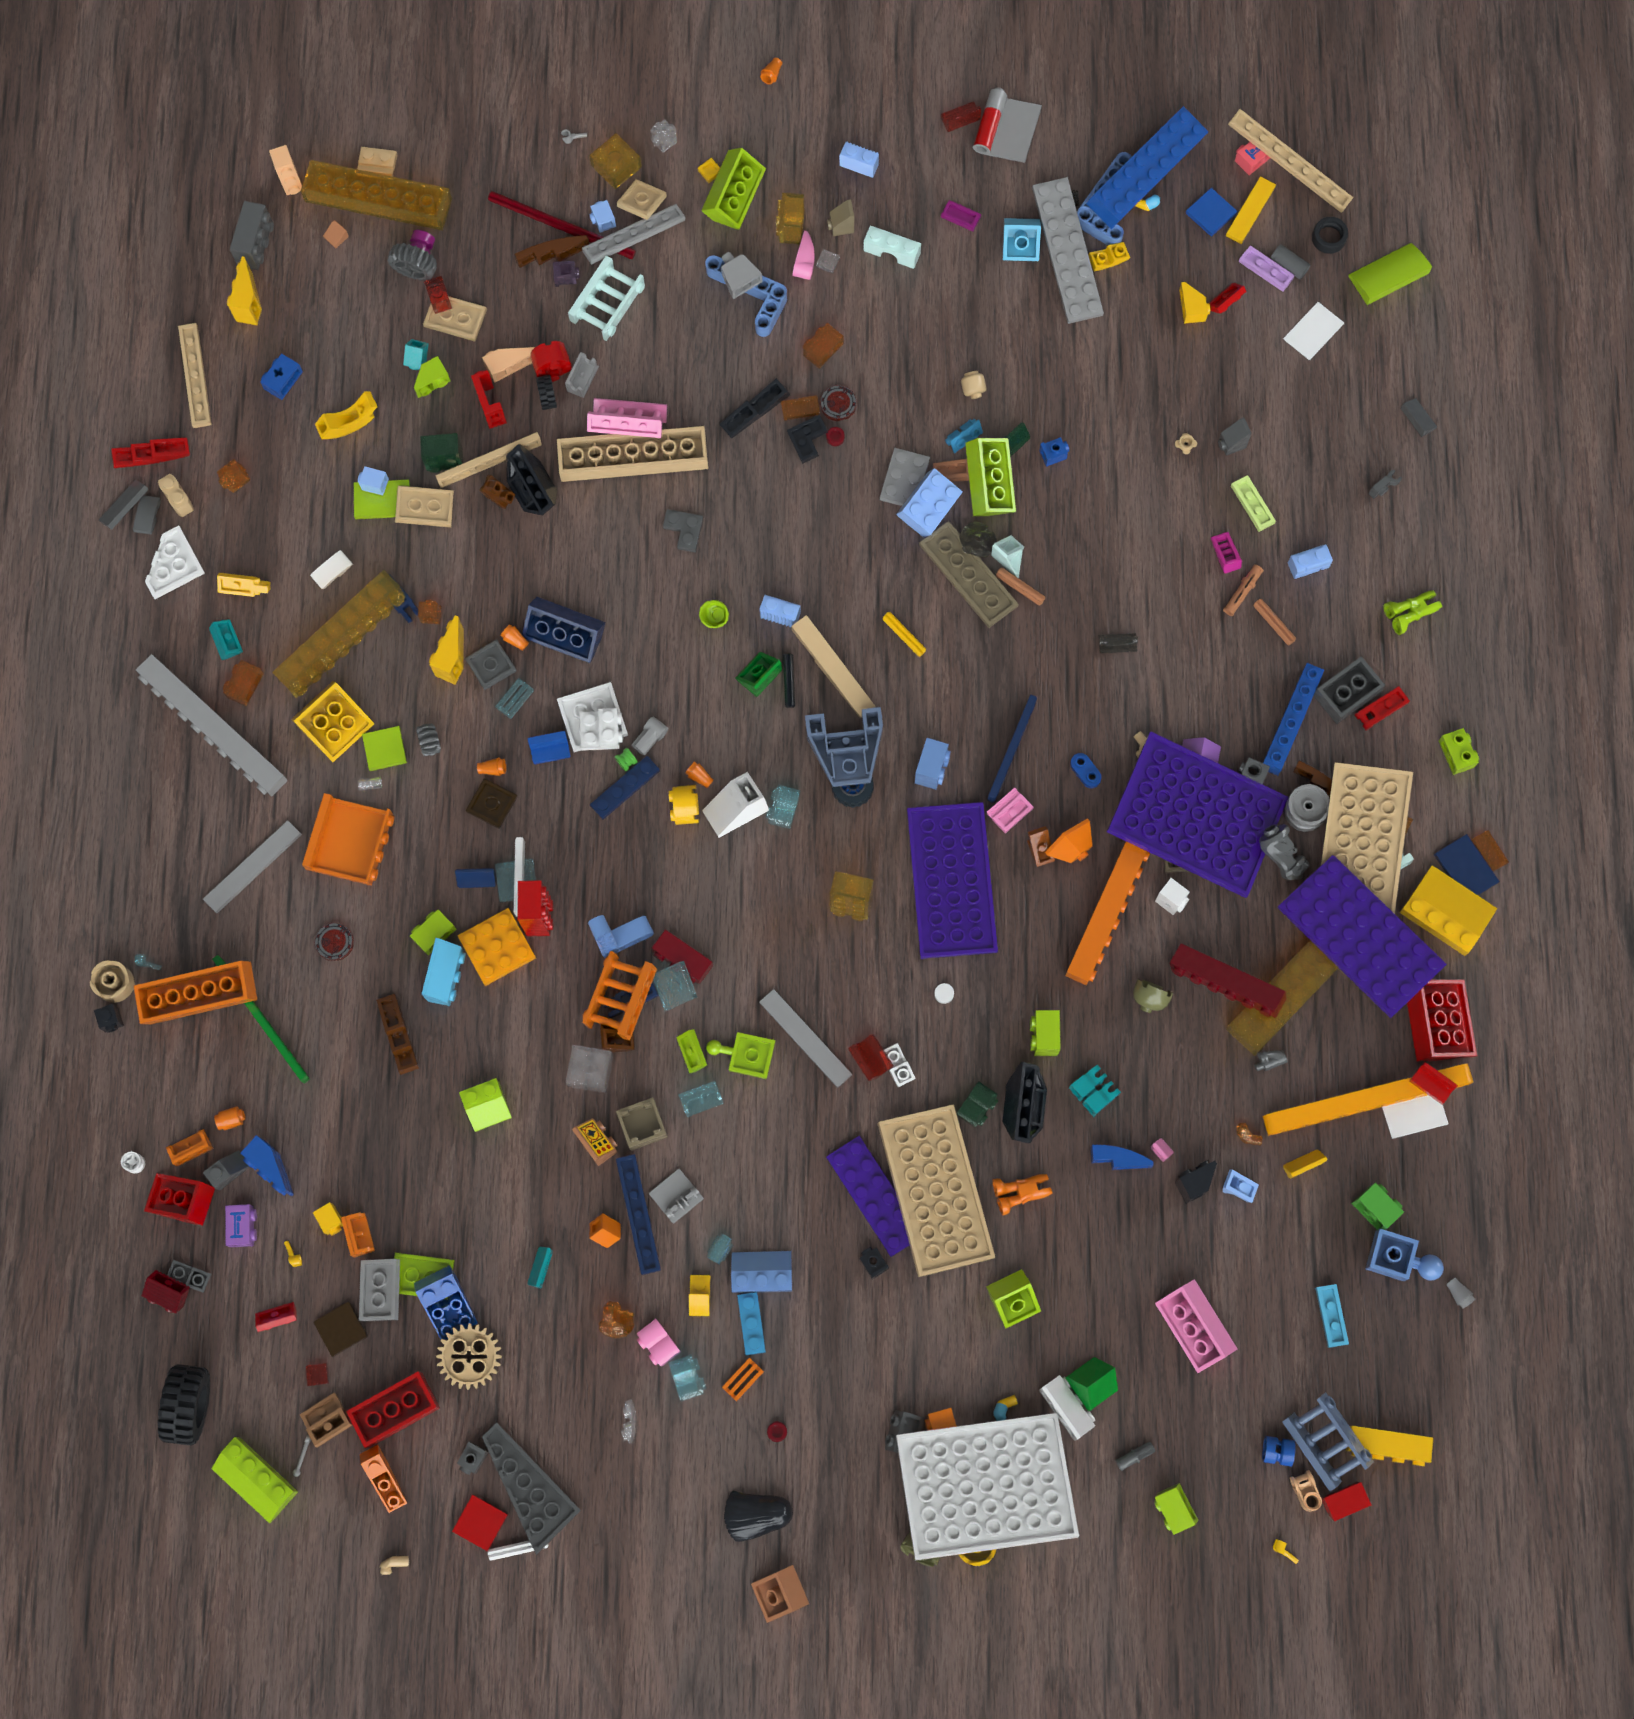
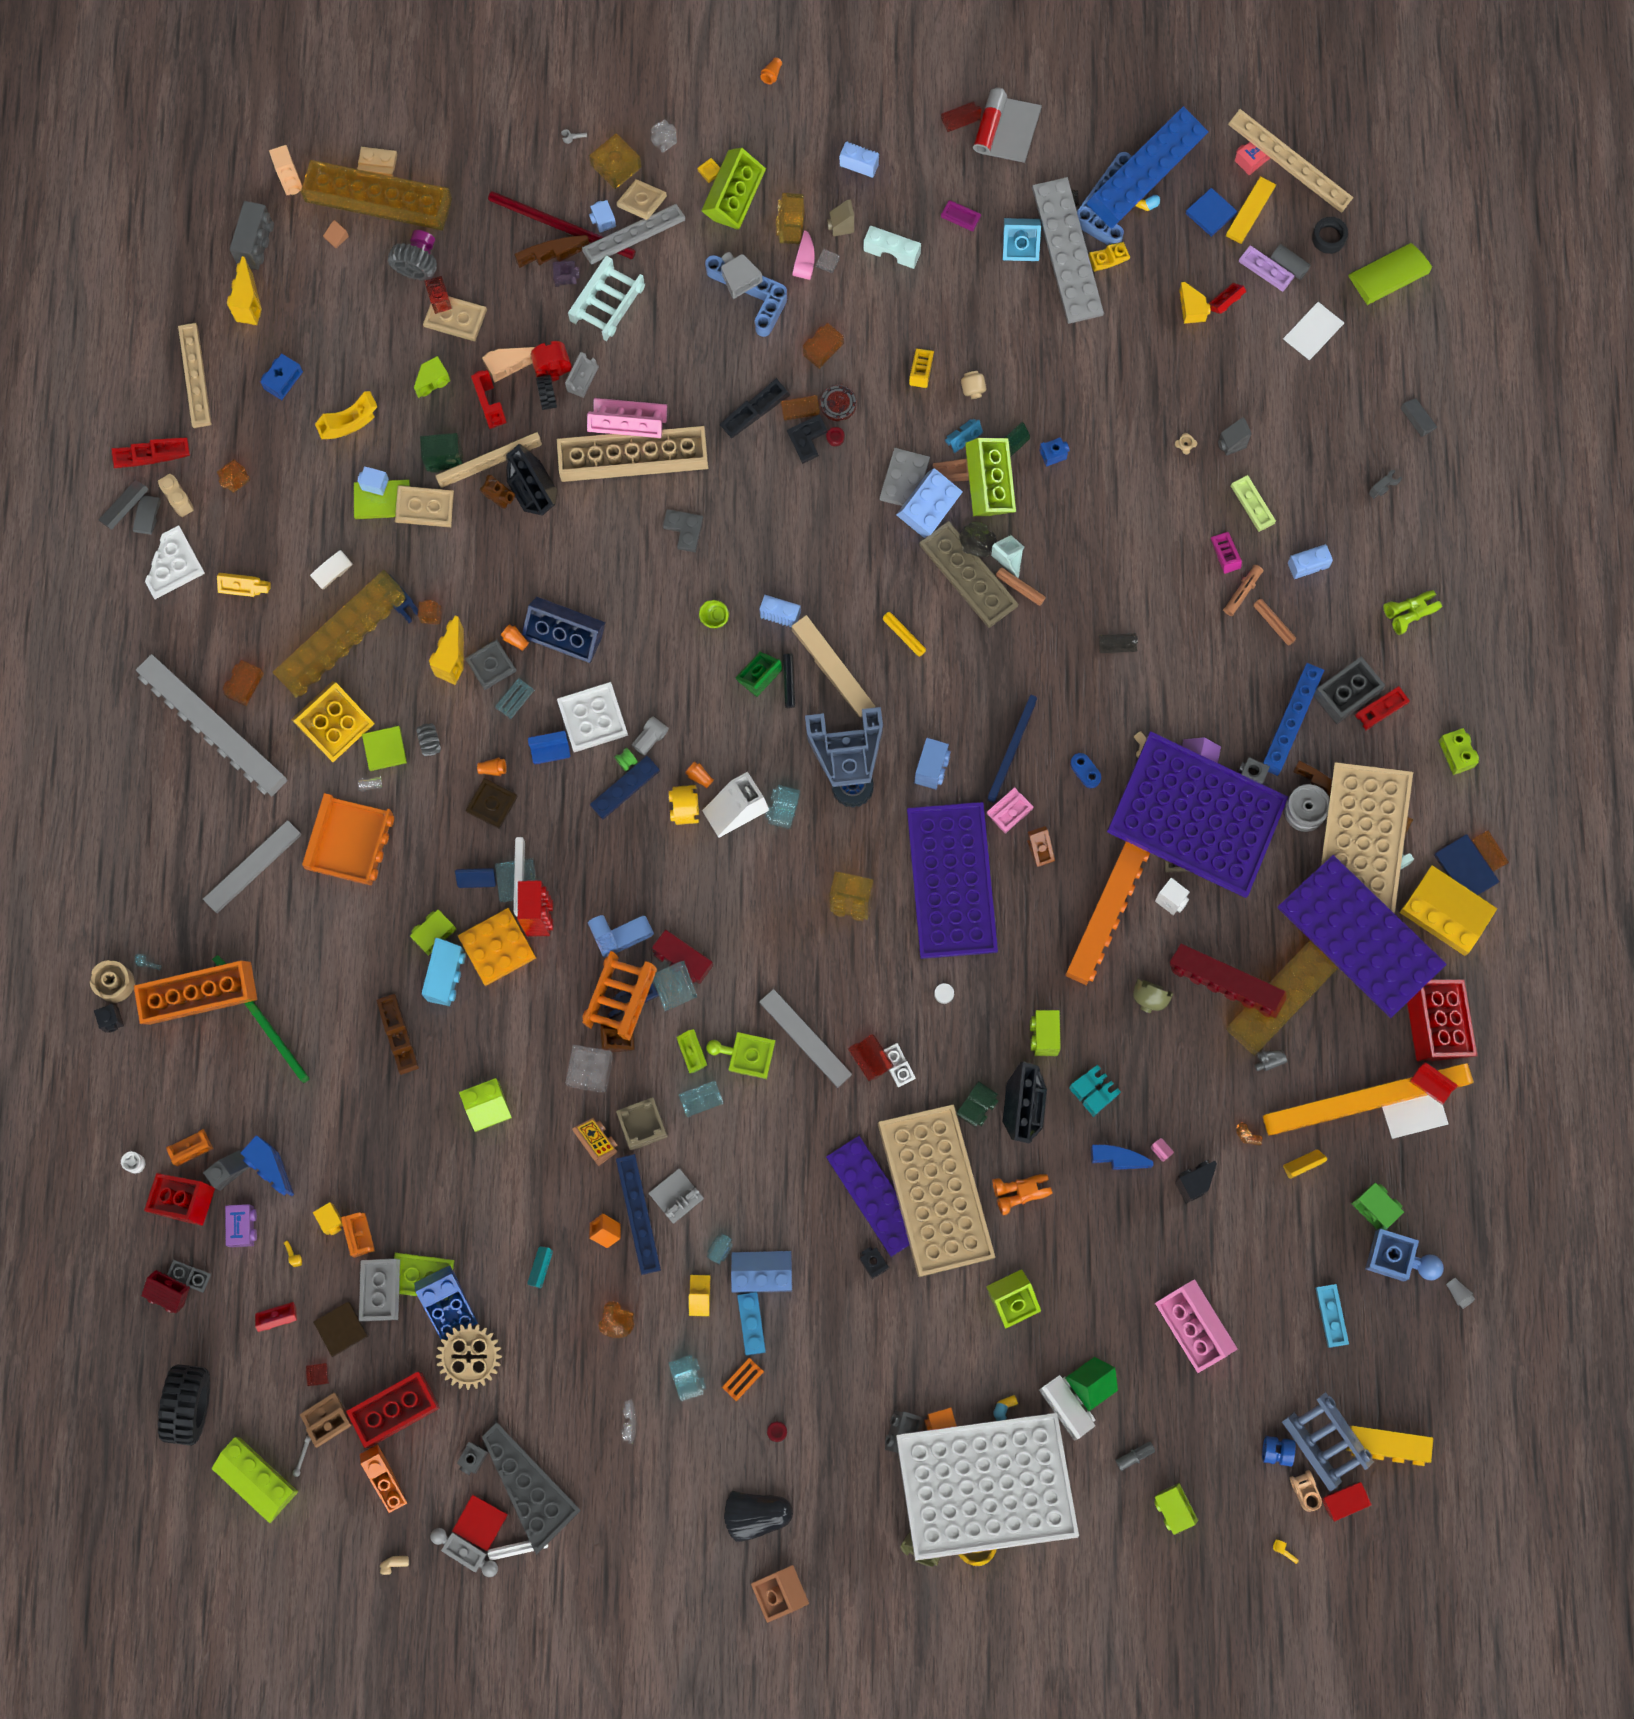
(225, 639): teal slope -> none
(229, 1118): orange brick -> none
(334, 942): tile -> none
(415, 354): brick -> none
(464, 1552): none -> light grey plate
(600, 729): white plate -> none
(658, 1343): bright pink brick -> none
(921, 379): none -> yellow slope
(1073, 843): orange slope -> none
(1240, 1186): light blue slope -> none
(1280, 849): dark grey animal -> none

